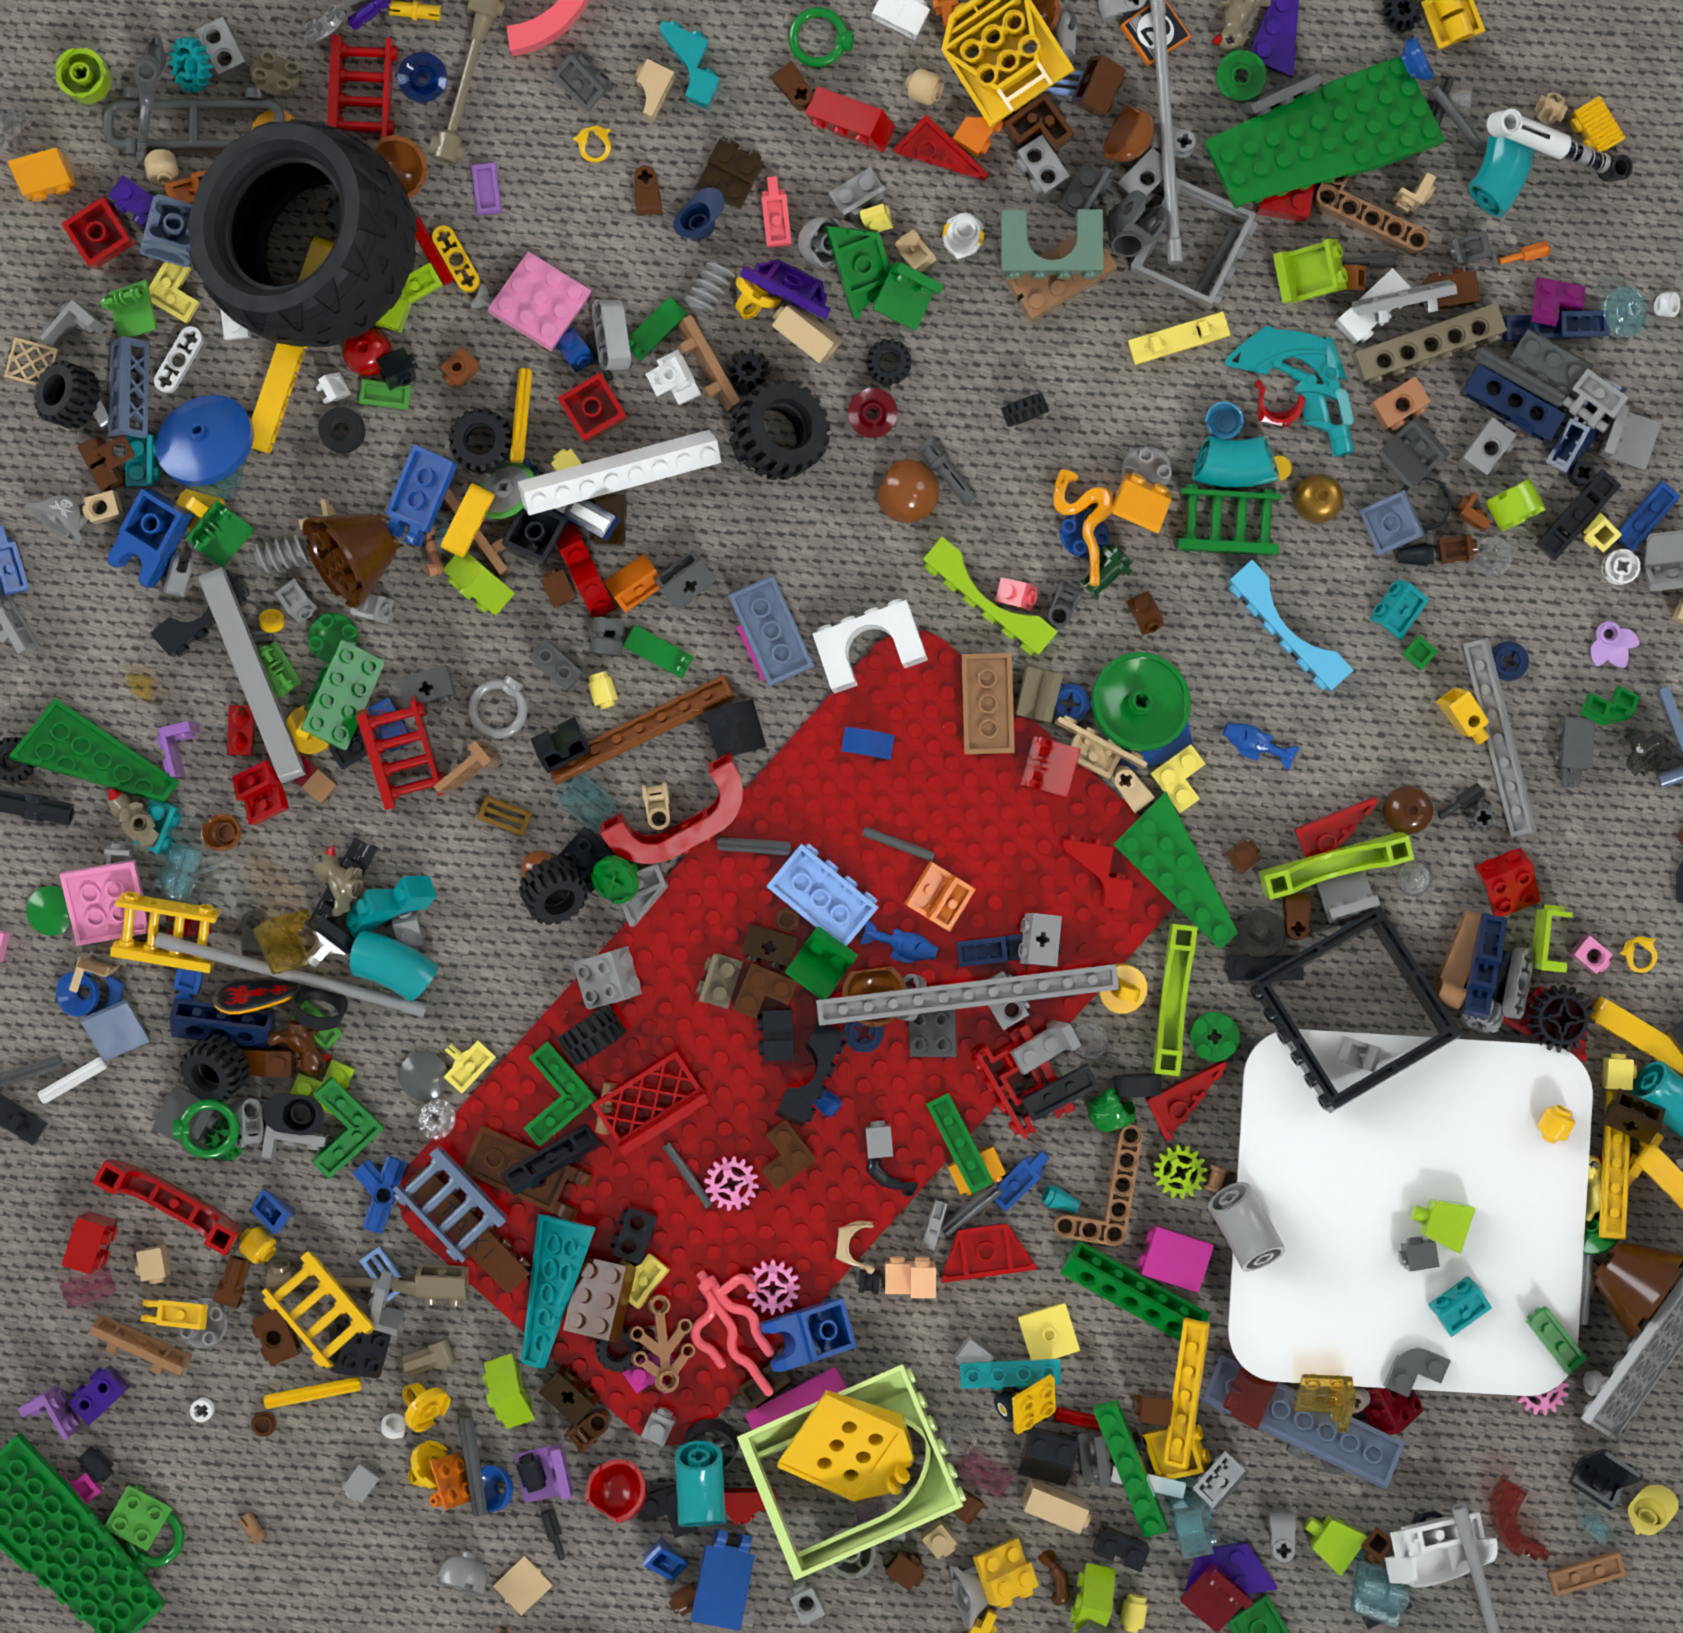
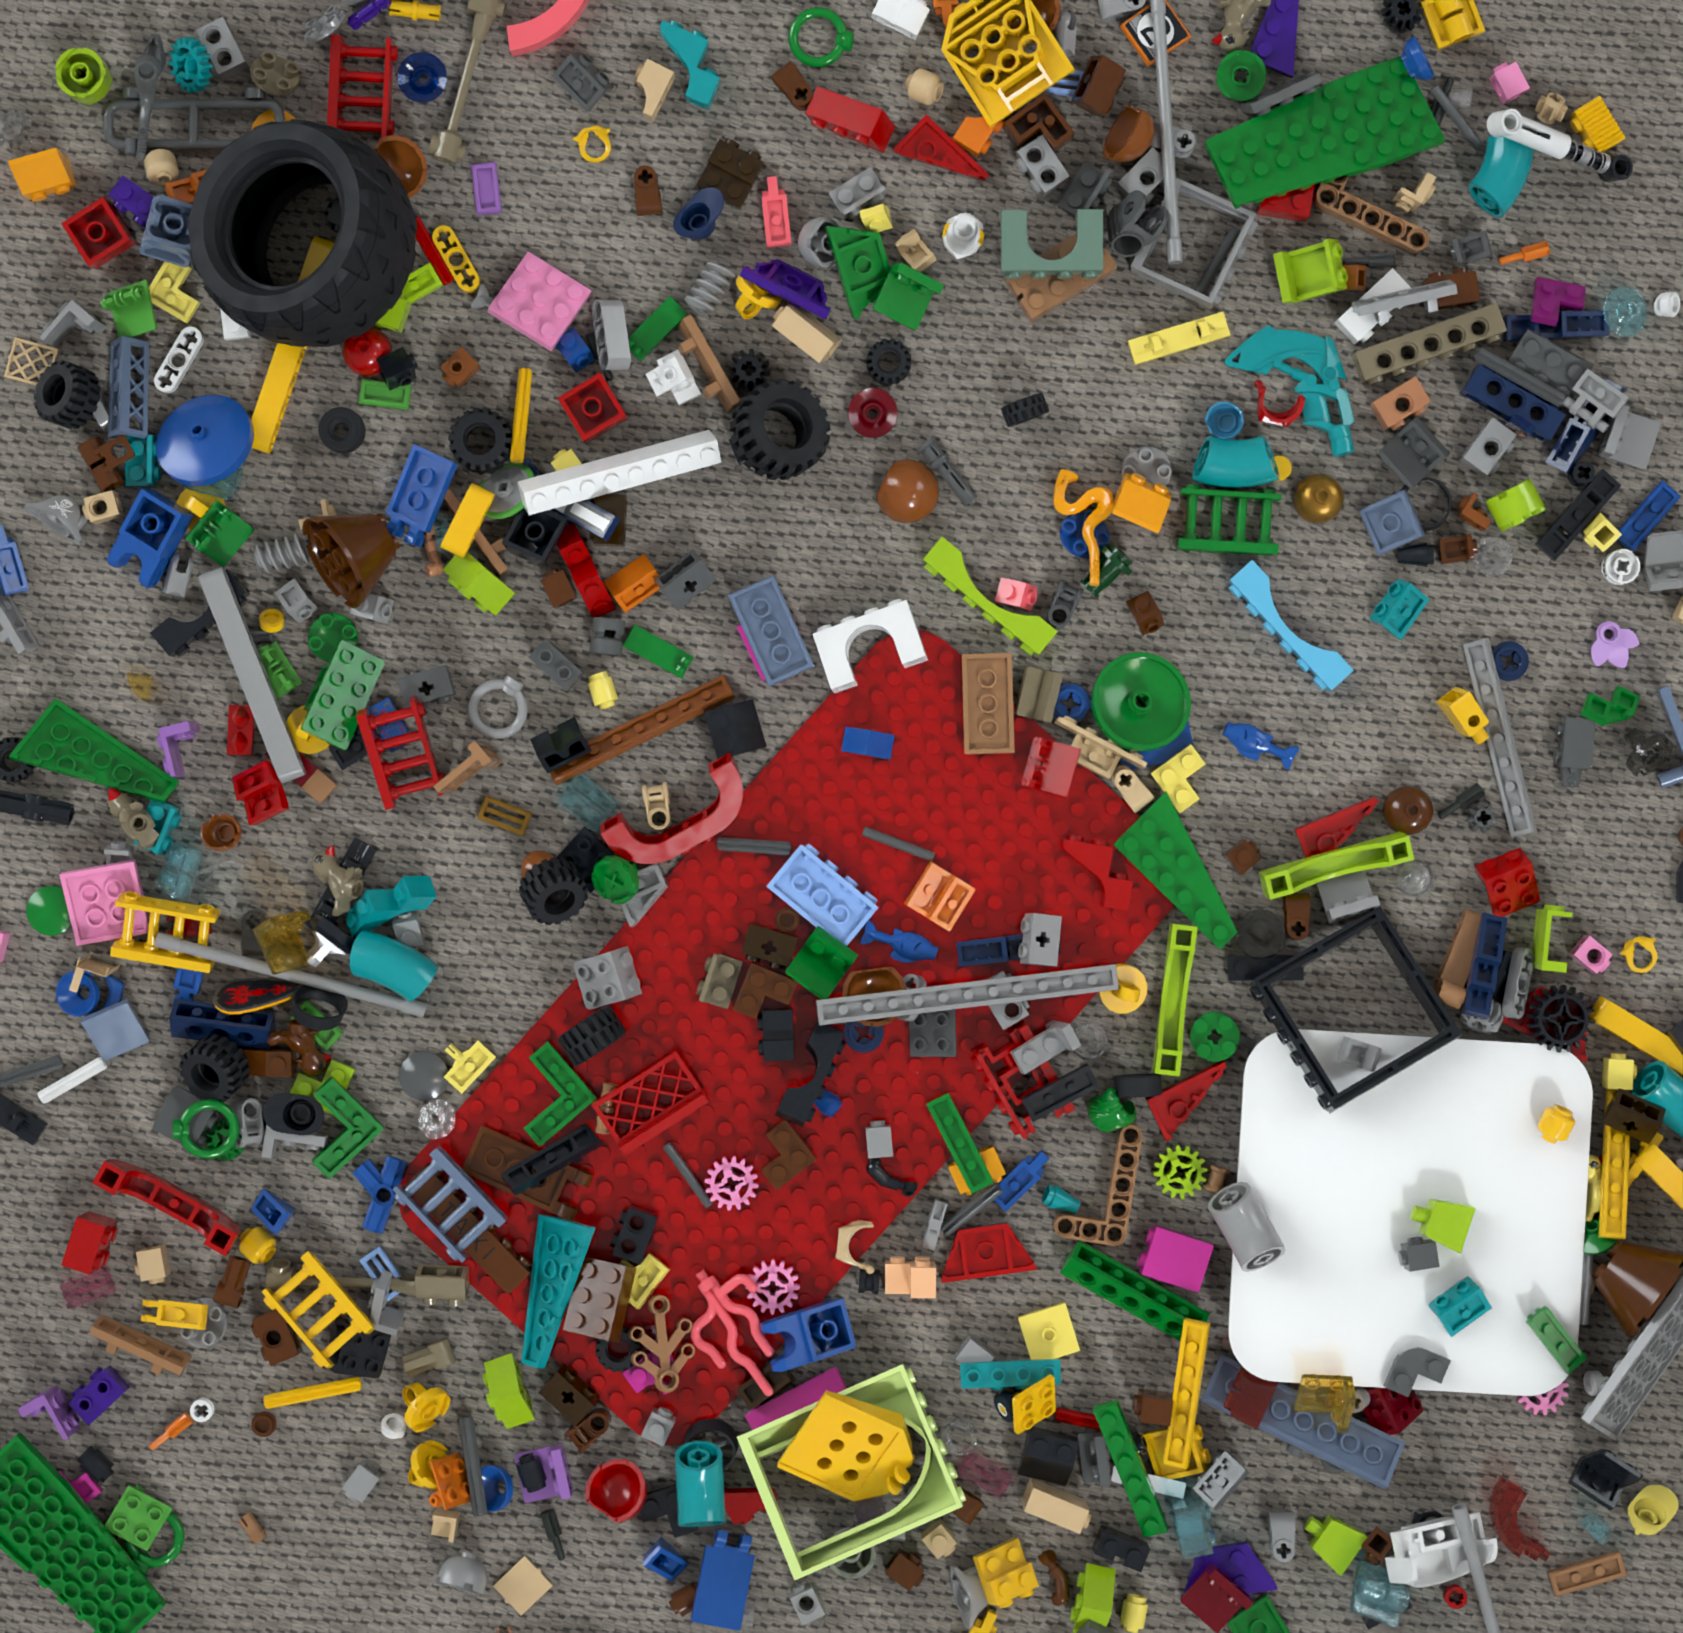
(173, 1429): none -> orange axle
(334, 387): white tile -> none
(445, 1524): none -> tan panel
(1419, 652): green tile -> none
(1463, 1599): none -> red bush
(1508, 82): none -> bright pink brick

